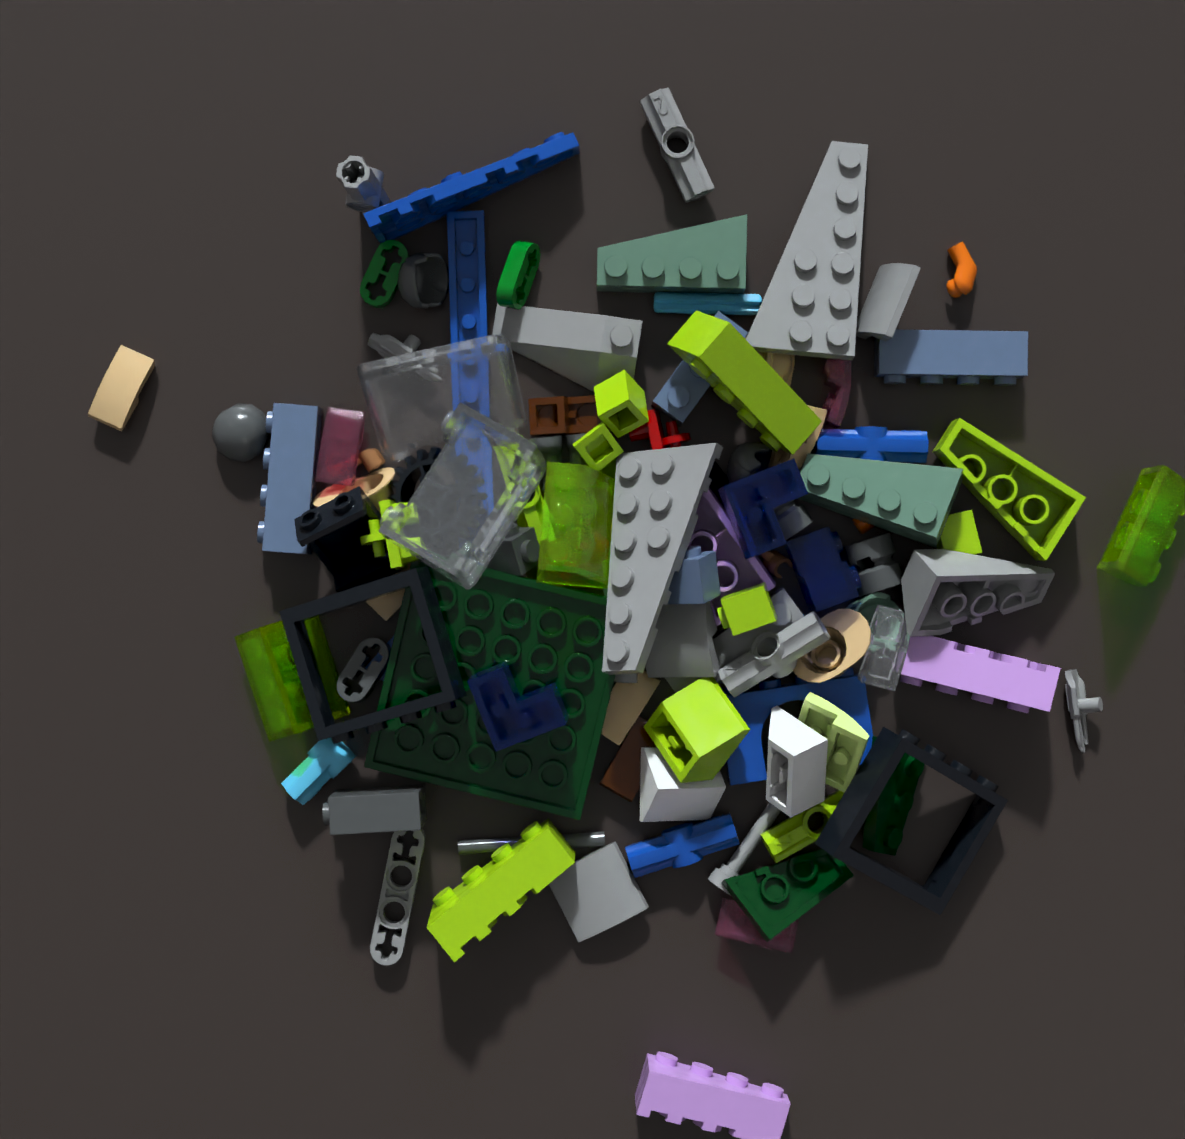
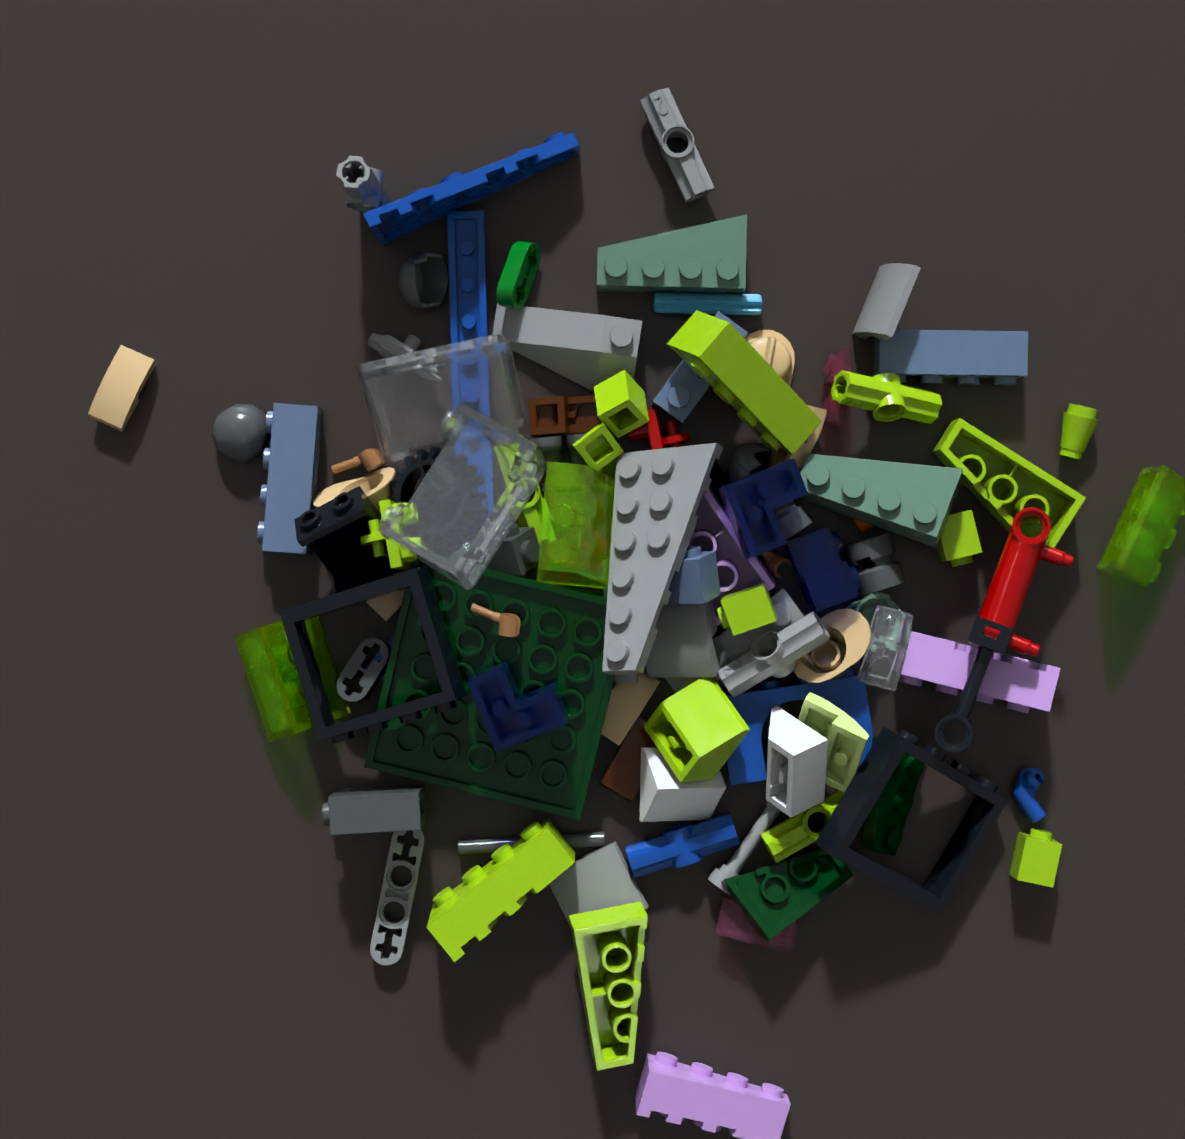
(324, 762): medium azure piece -> none
(340, 446): clear pink slope -> none
(376, 270): green beam -> none
(508, 623): none -> medium nougat hand
(609, 968): none -> lime wedge
(816, 284): light grey wing -> none
(874, 444): blue piece -> none
(886, 397): none -> lime piece
(959, 587): light grey wedge -> none
(965, 271): orange arm -> none
(1000, 612): none -> red piece
(1025, 792): none -> blue arm
(1036, 858): none -> lime brick
(1077, 430): none -> lime cone
(1080, 706): light grey piece -> none

